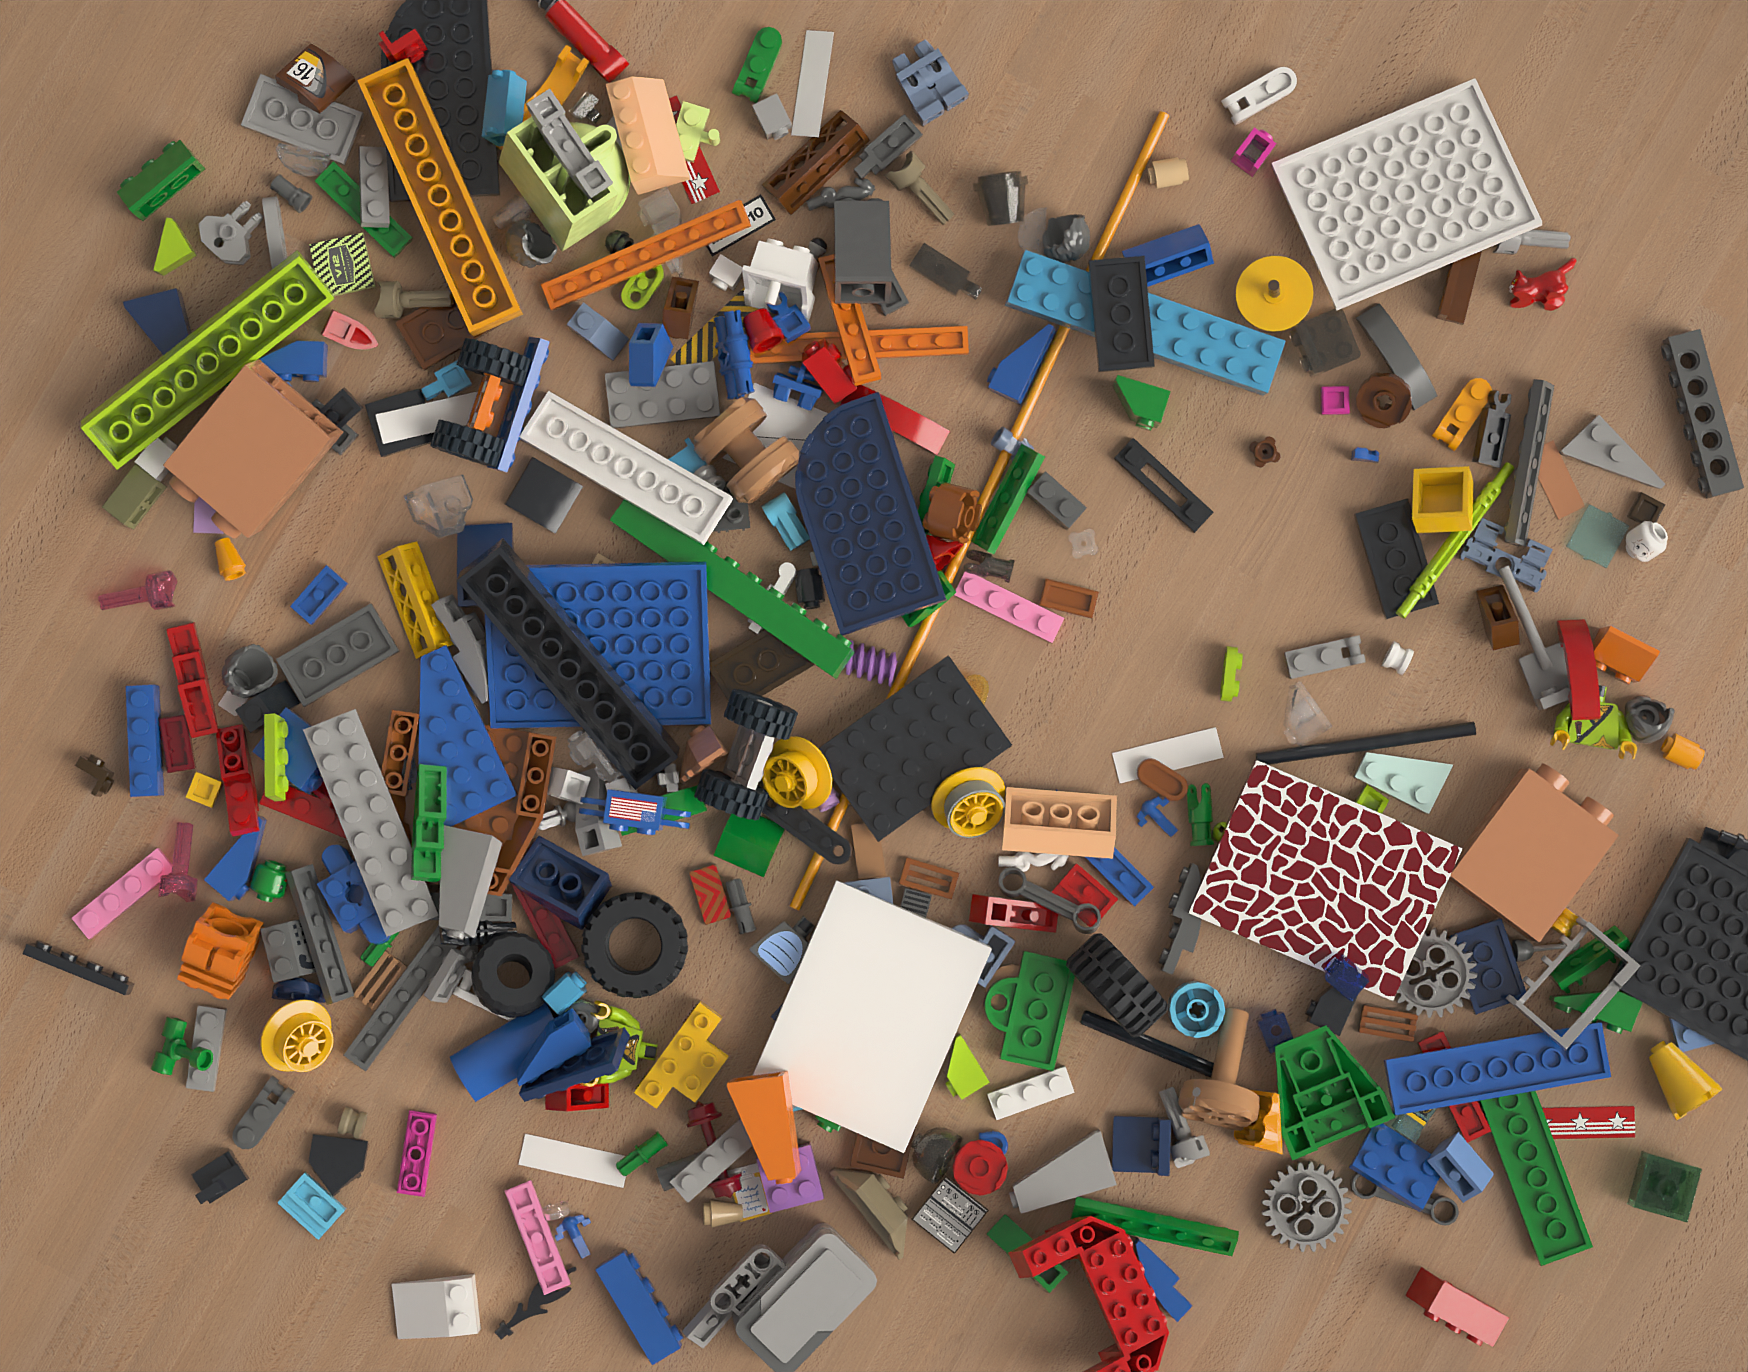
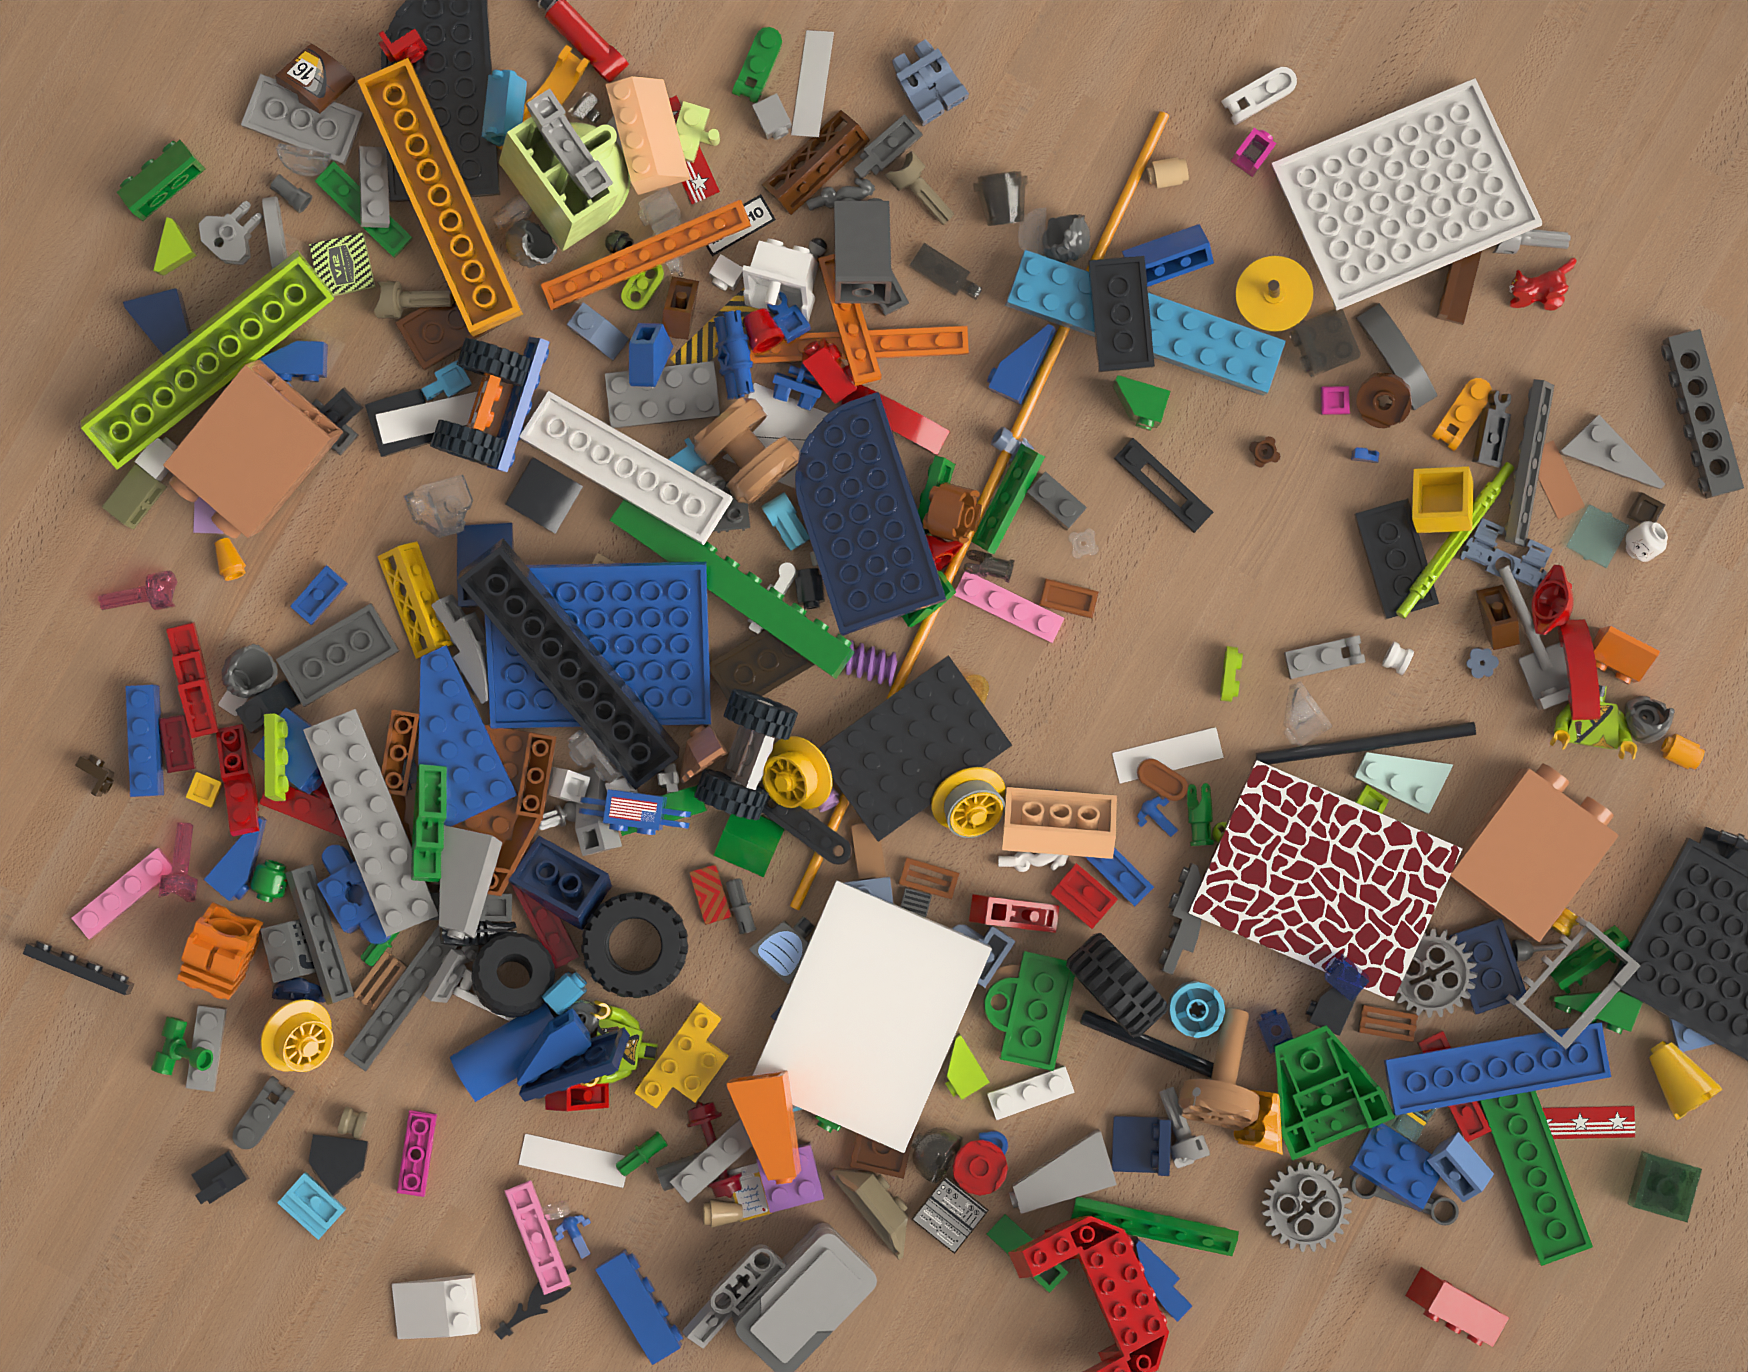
(348, 332): plate -> none
(1049, 900): dark grey piece -> none
(1489, 660): none -> sand blue plant
(1552, 601): none -> red hat

